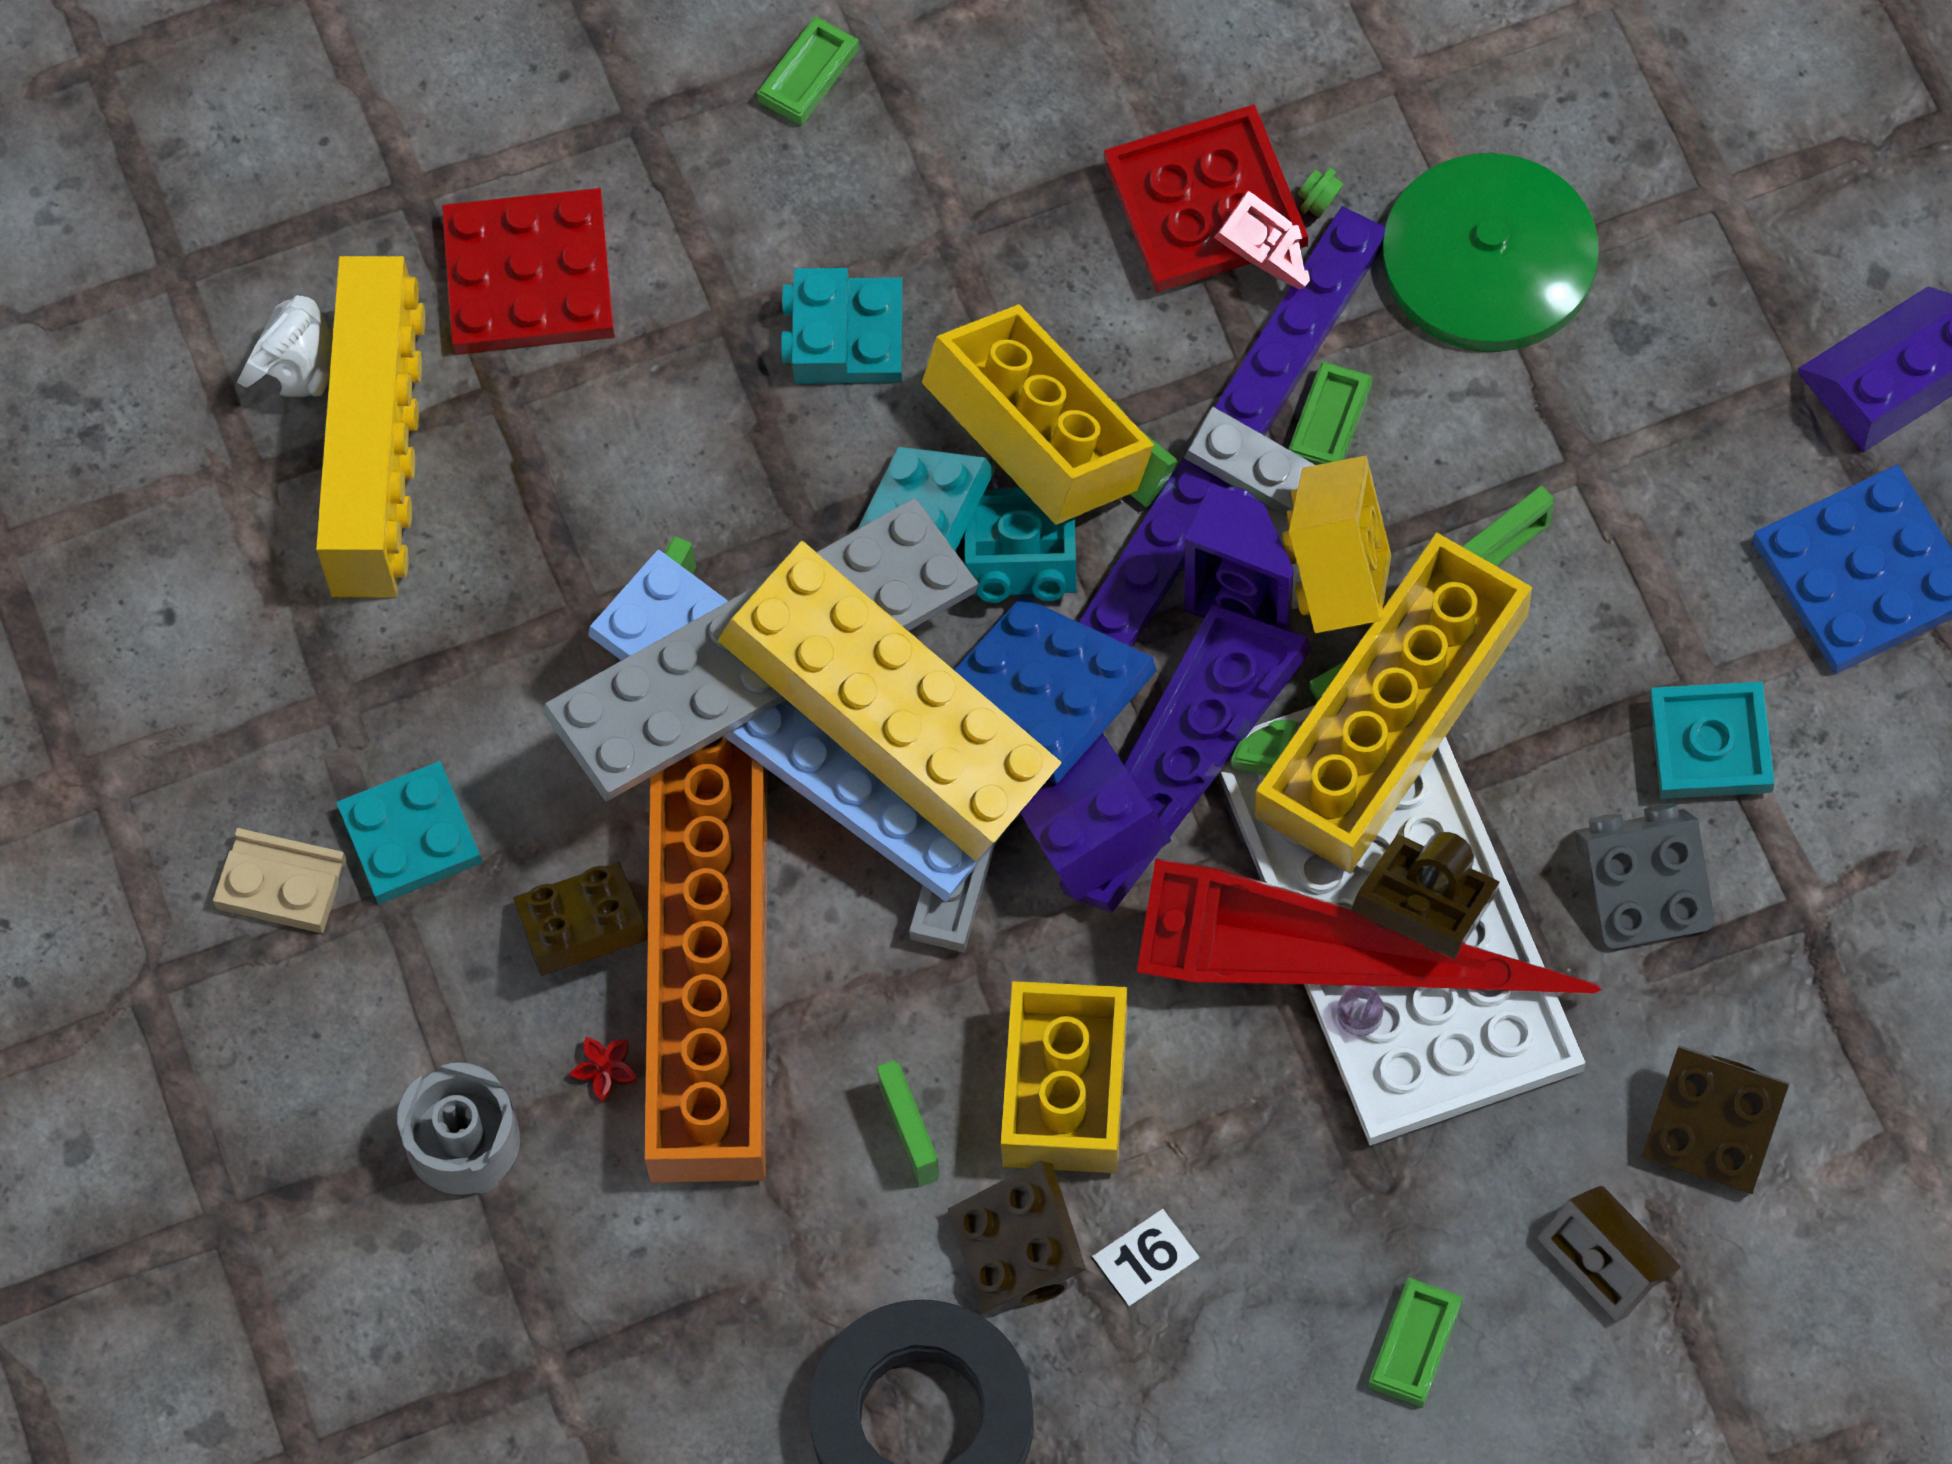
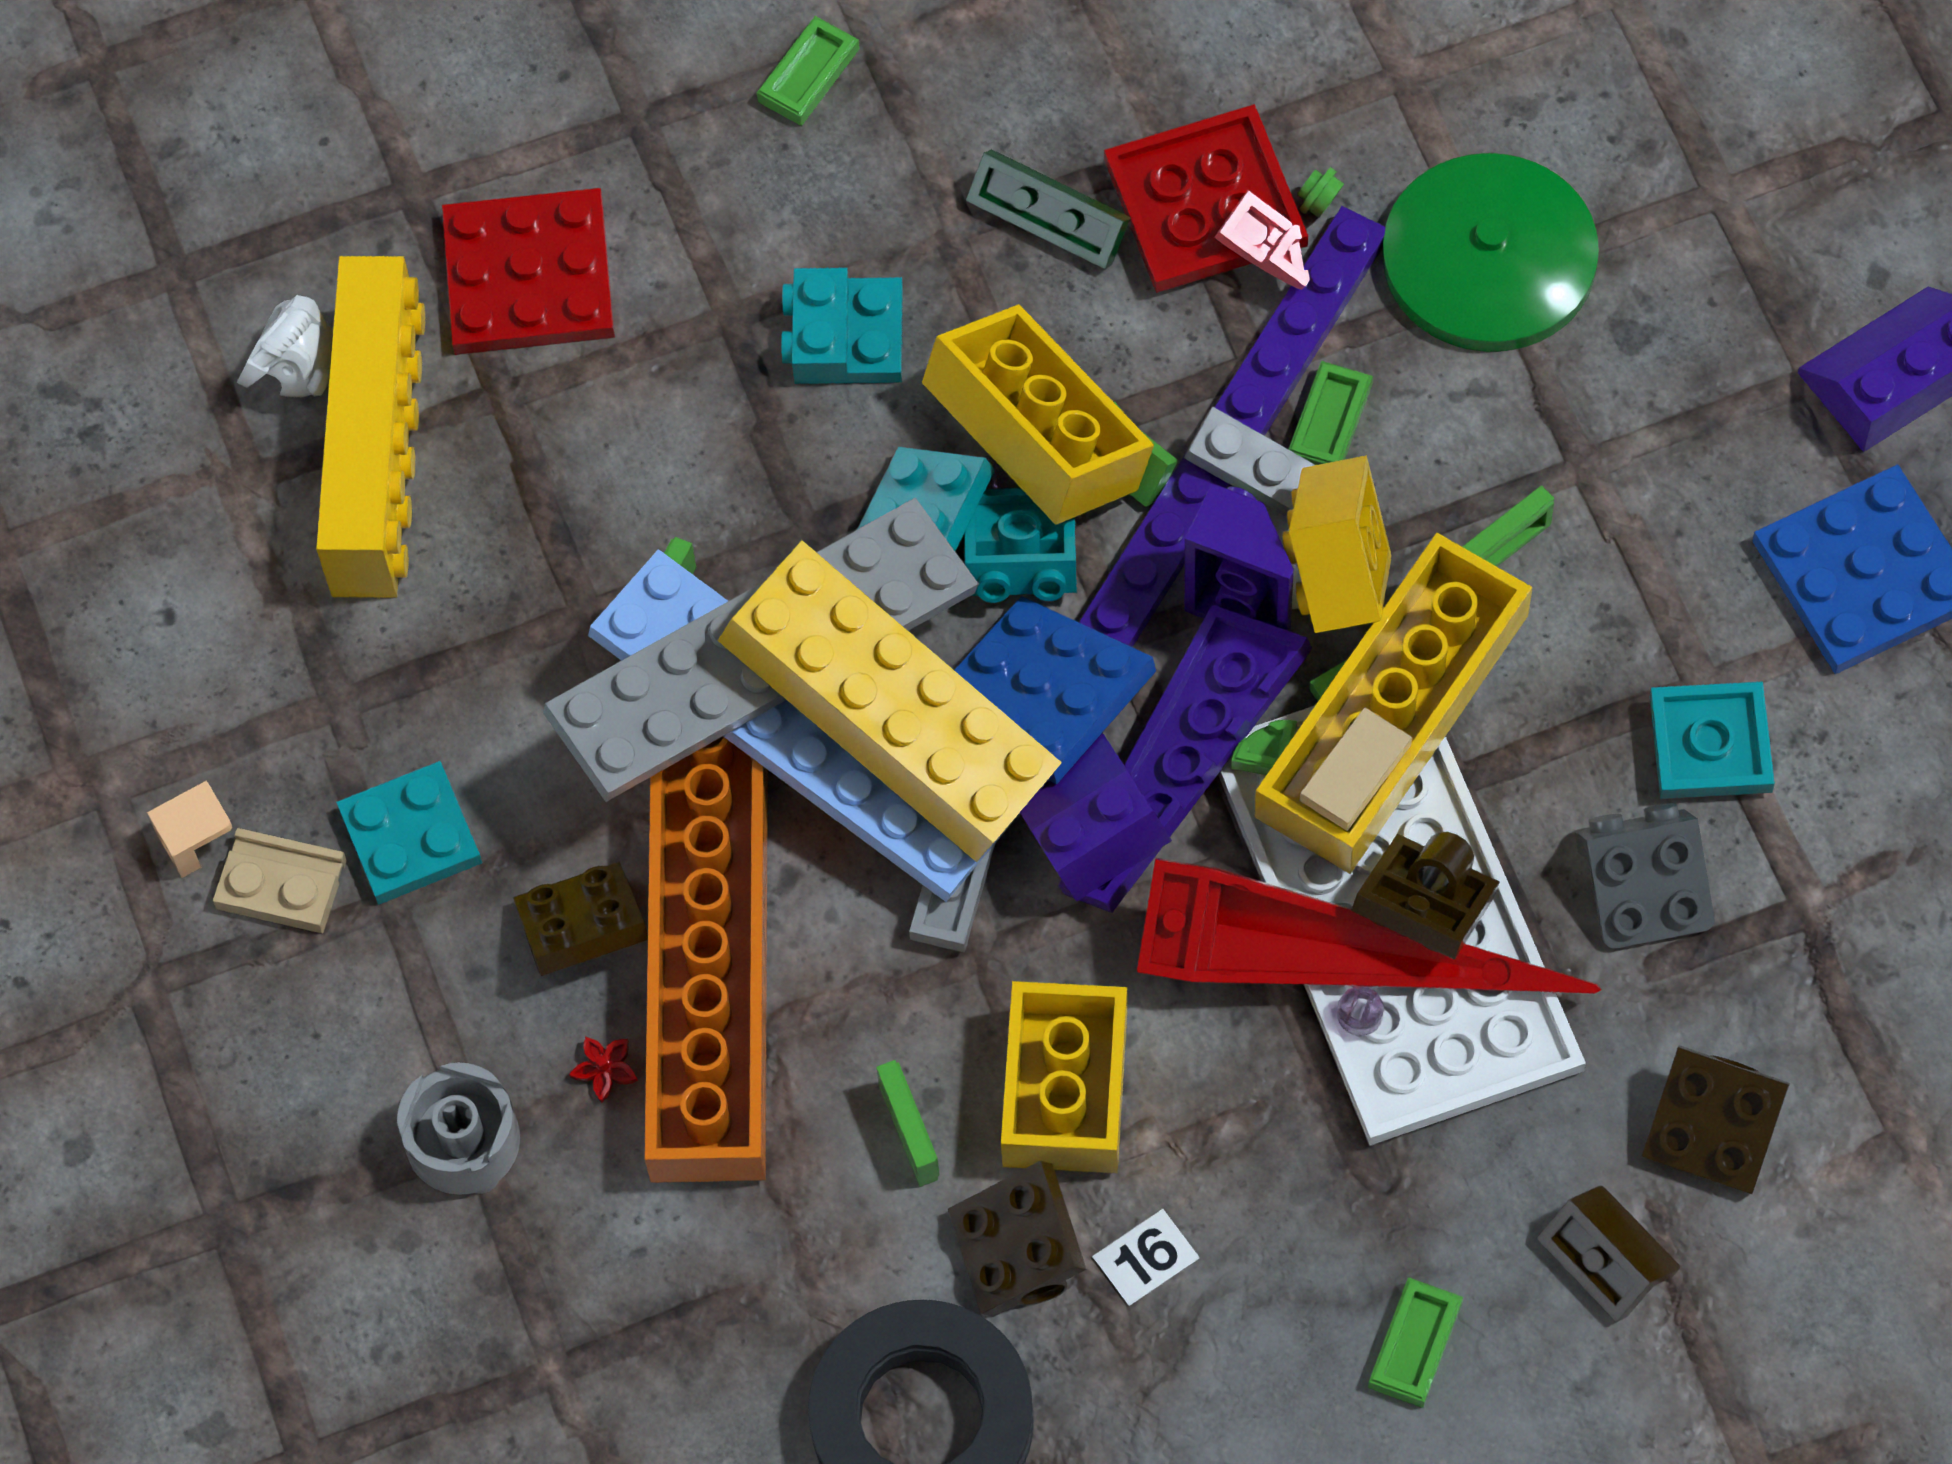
(188, 824): none -> light nougat panel
(1048, 208): none -> plate
(1355, 769): none -> tan tile

